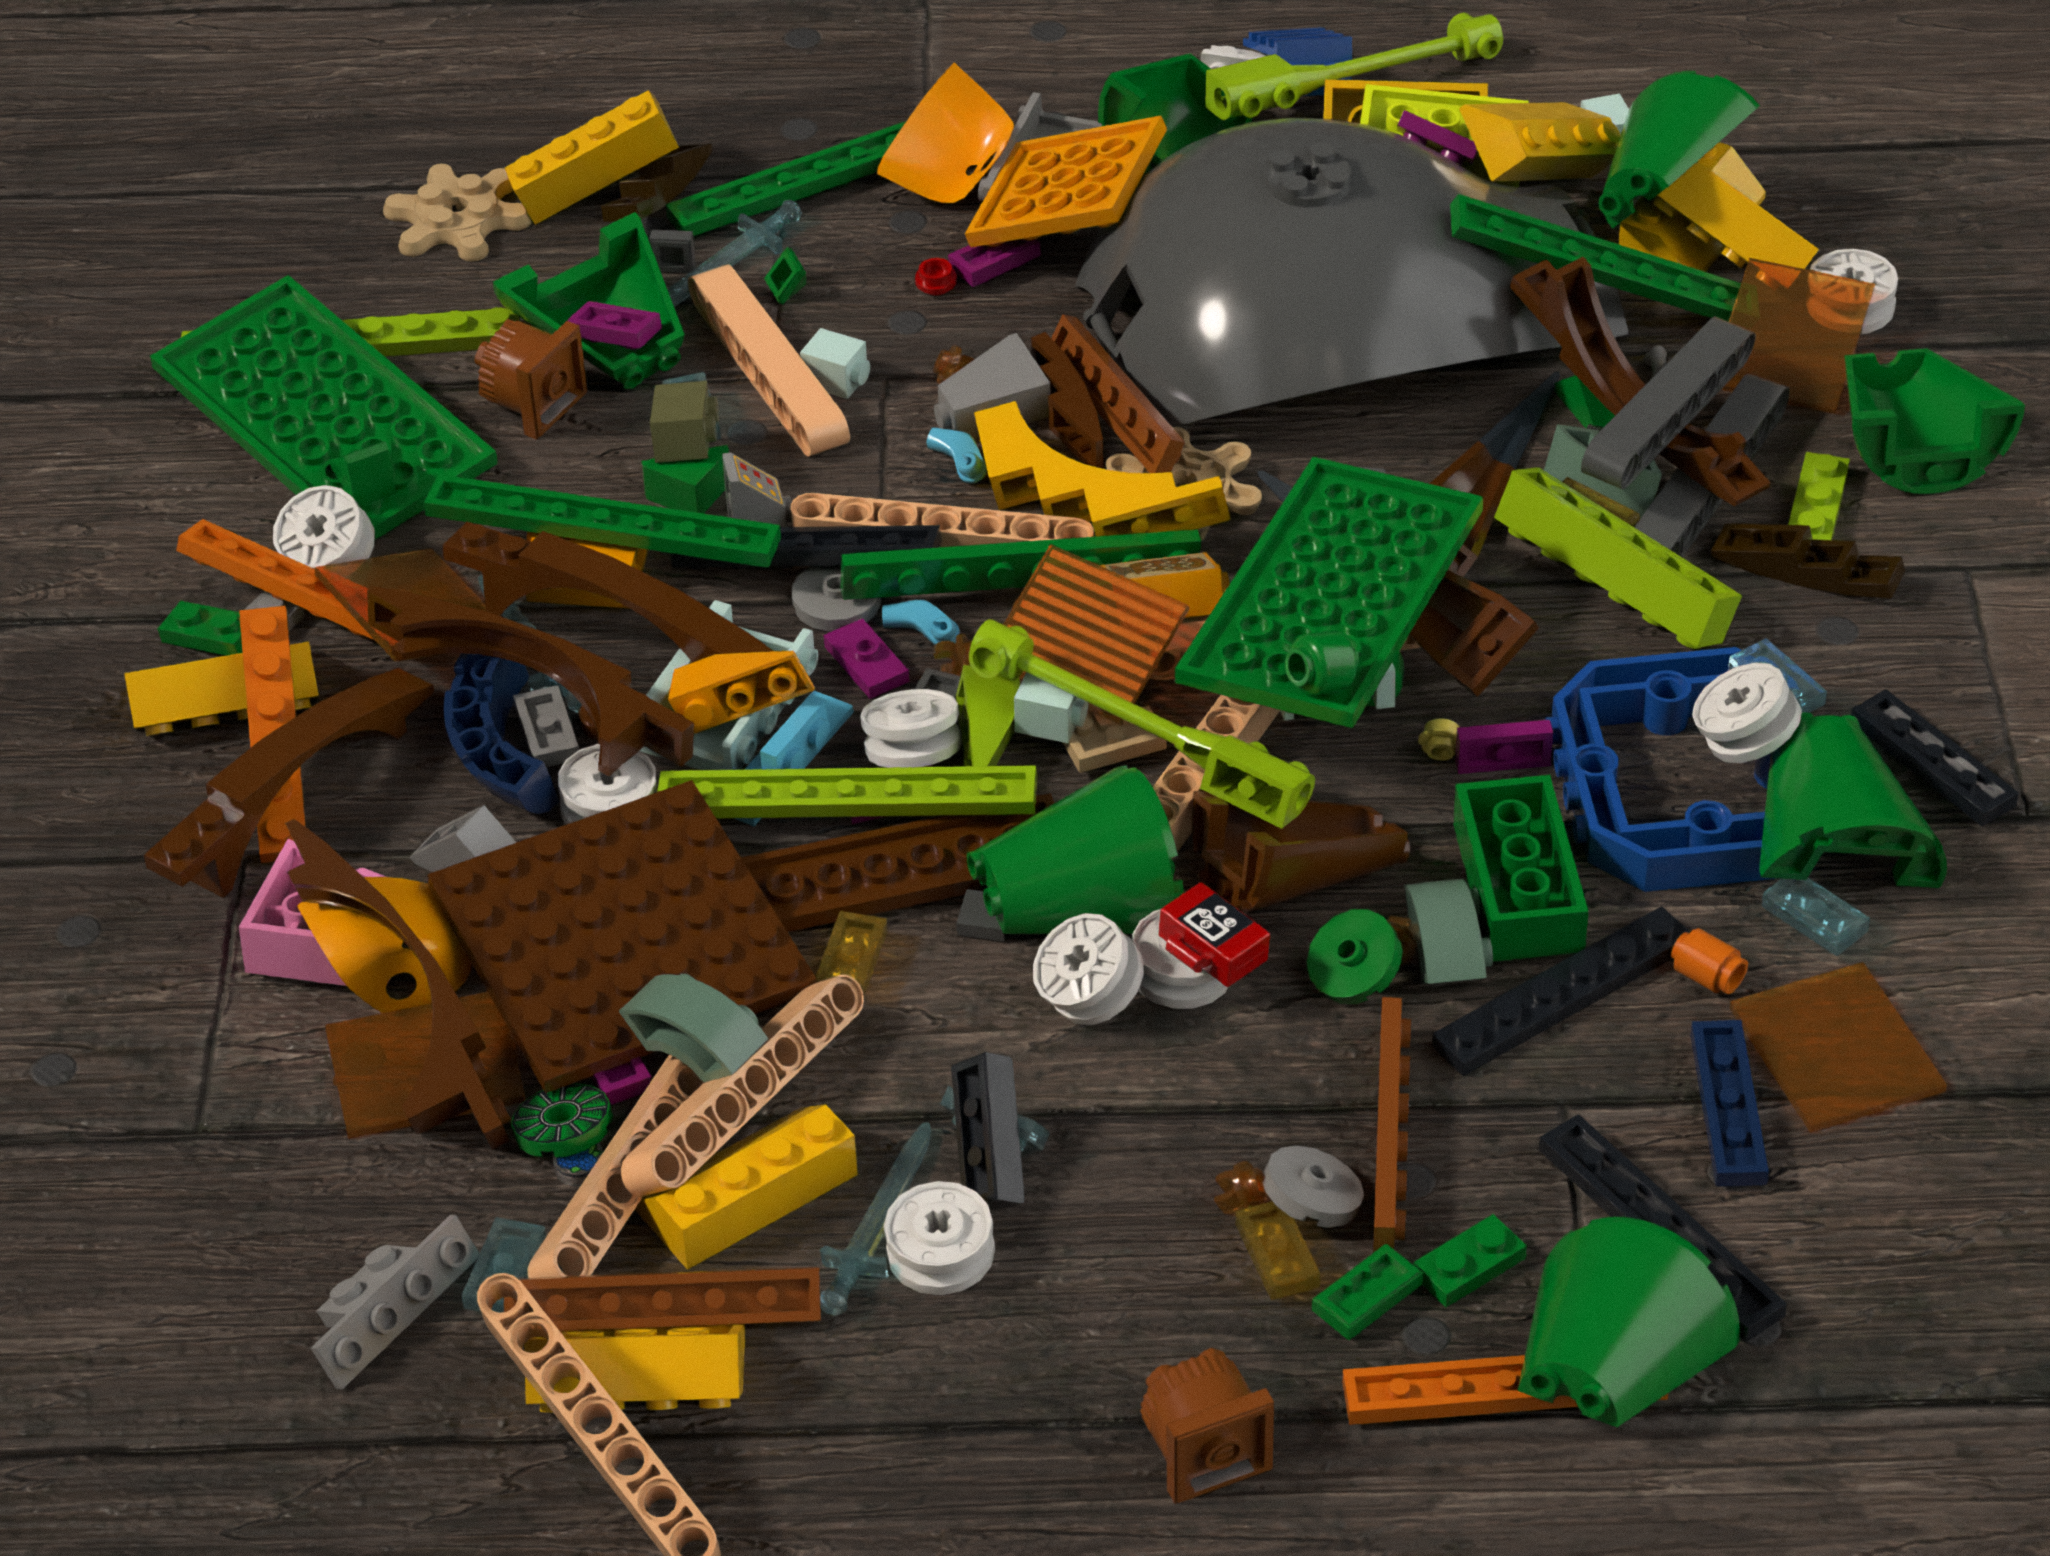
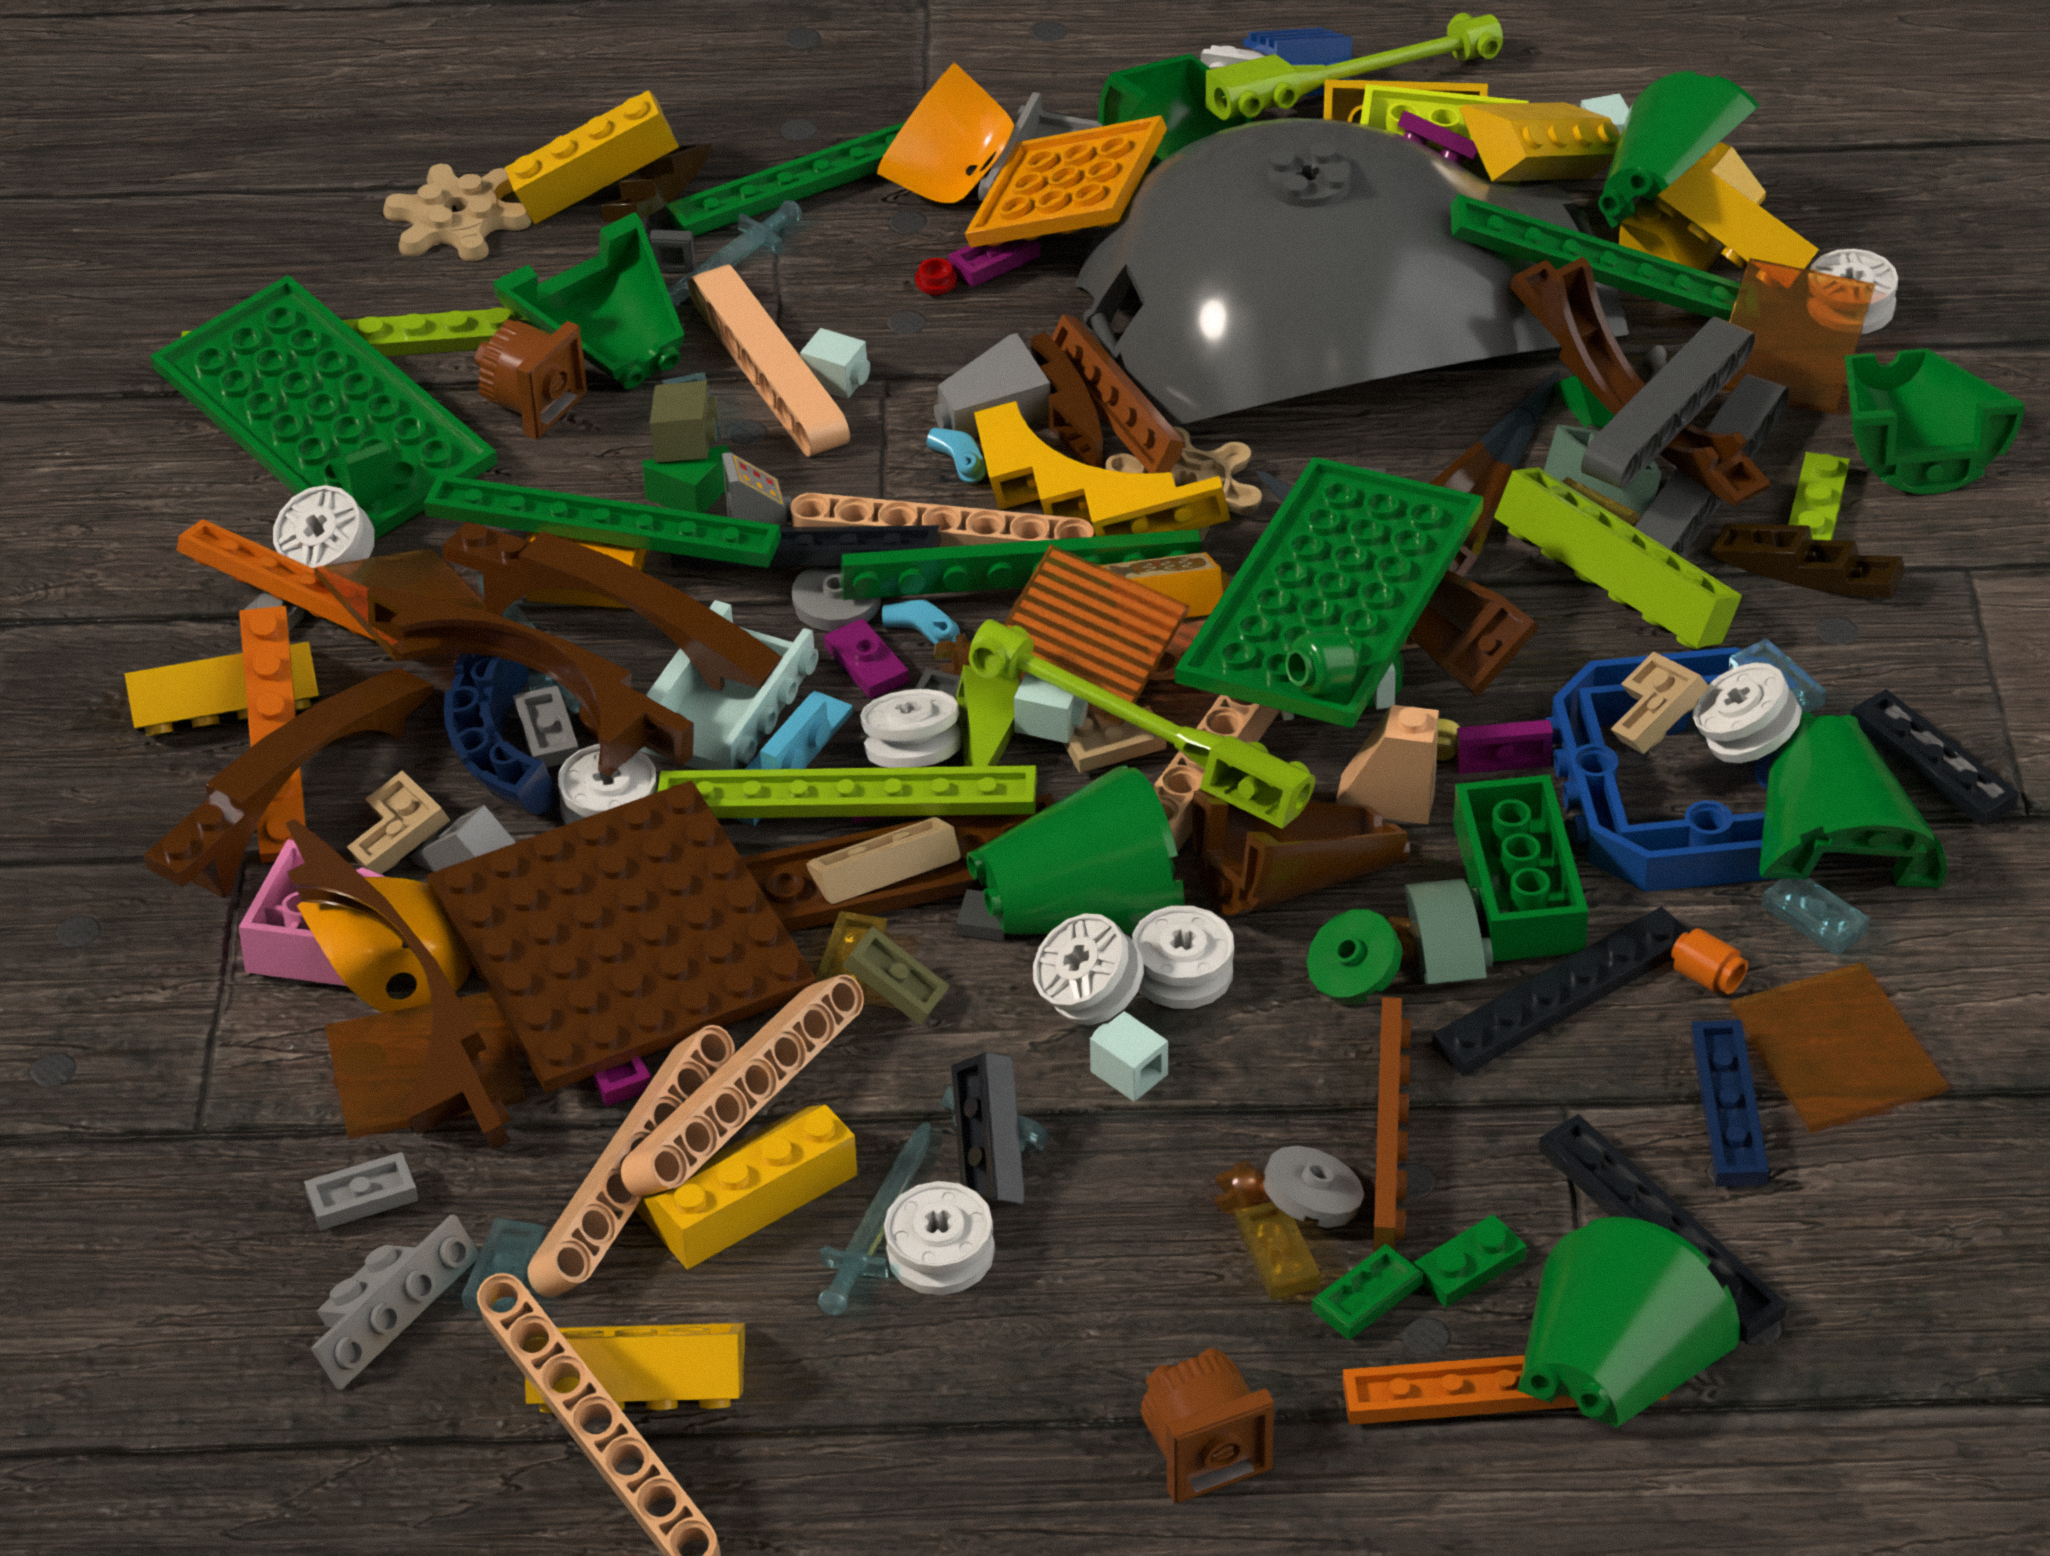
(202, 628): green plate -> none
(361, 1191): none -> light grey plate
(407, 821): none -> tan plate
(562, 1120): tile -> none
(575, 1168): tile -> none
(616, 324): magenta plate -> none
(677, 1298): dark orange plate -> none
(694, 1025): sand green brick -> none
(736, 685): light orange slope -> none
(786, 276): green slope -> none
(885, 860): none -> tan slope
(896, 975): none -> olive plate
(950, 362): clear orange plate -> none
(1128, 1056): none -> light aqua brick
(1212, 935): red piece -> none
(1396, 766): none -> light nougat slope
(1663, 695): none -> tan plate

